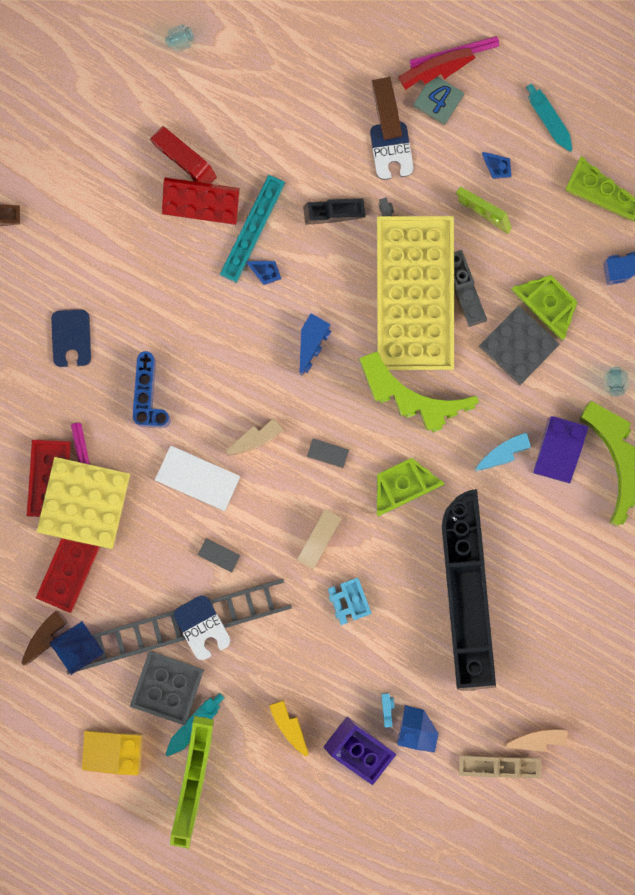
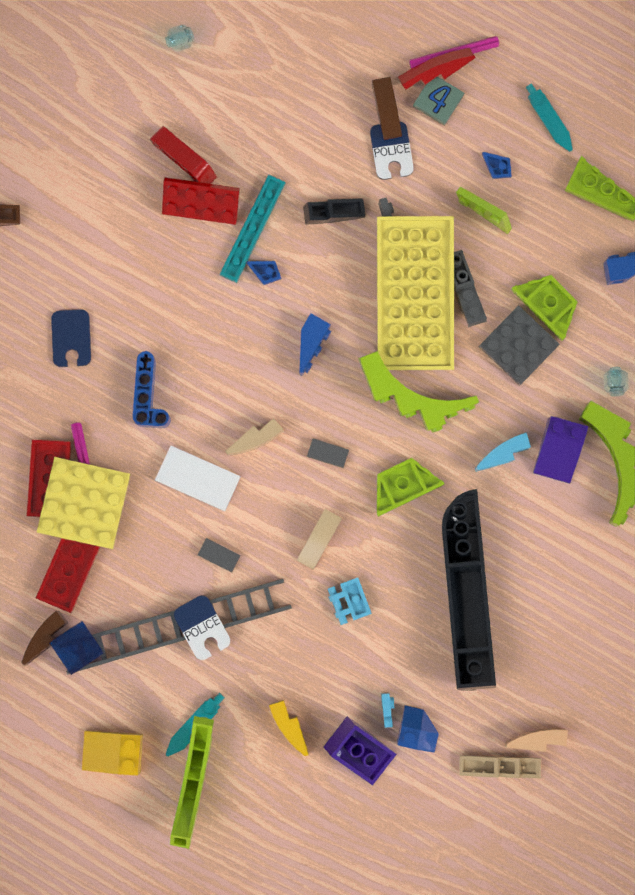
(167, 688): dark grey plate -> none

